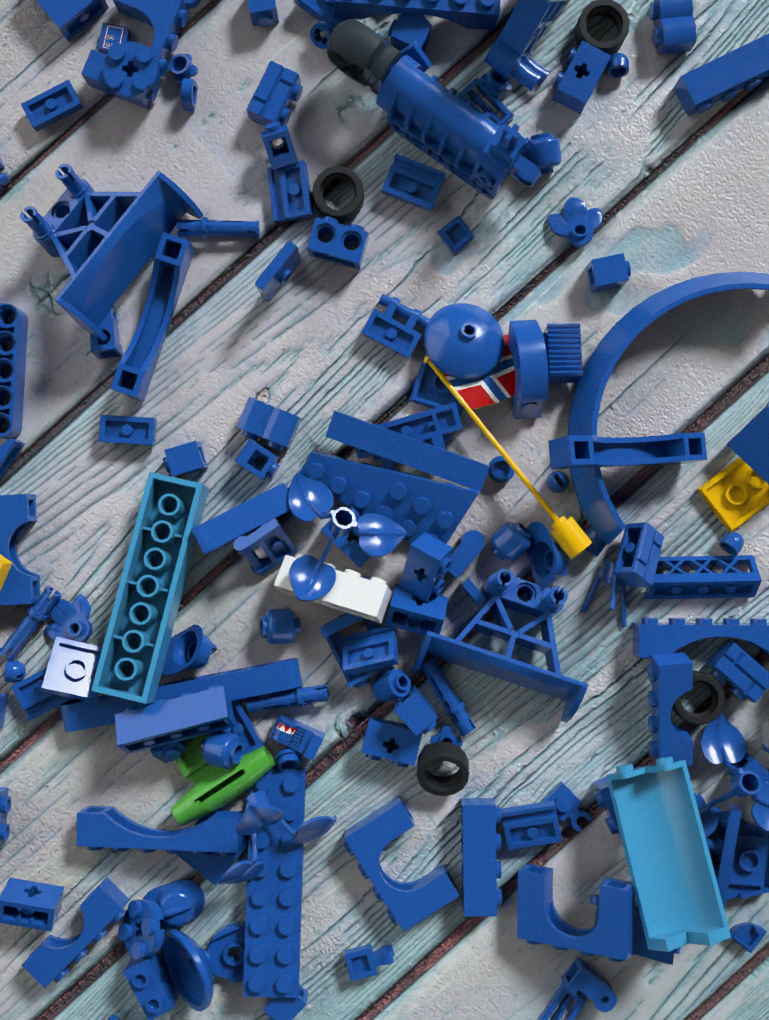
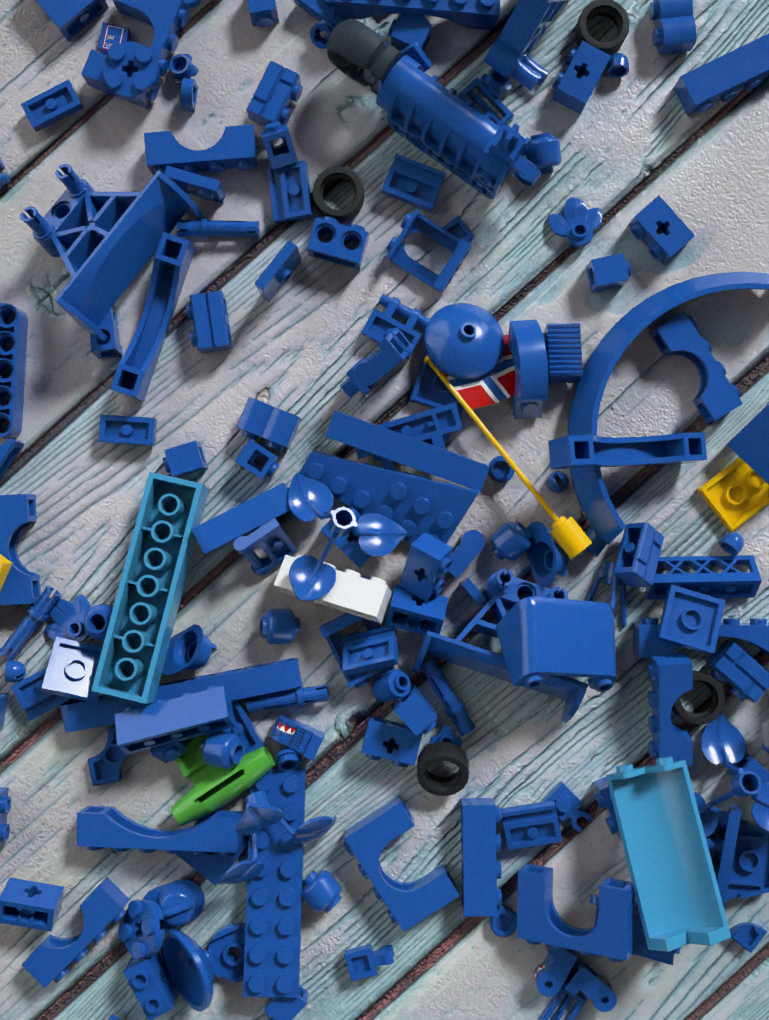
(97, 621): none -> blue head
(108, 764): none -> blue tile
(196, 184): none -> blue plate
(210, 322): none -> blue brick
(234, 150): none -> blue arch
(321, 891): none -> blue head
(377, 364): none -> blue hips
(419, 224): none -> blue panel
(504, 923): none -> blue tile
(554, 970): none -> blue leg
(559, 639): none -> blue windscreen
(660, 216): none -> blue brick
(691, 619): none -> blue plate
(716, 394): none -> blue arch

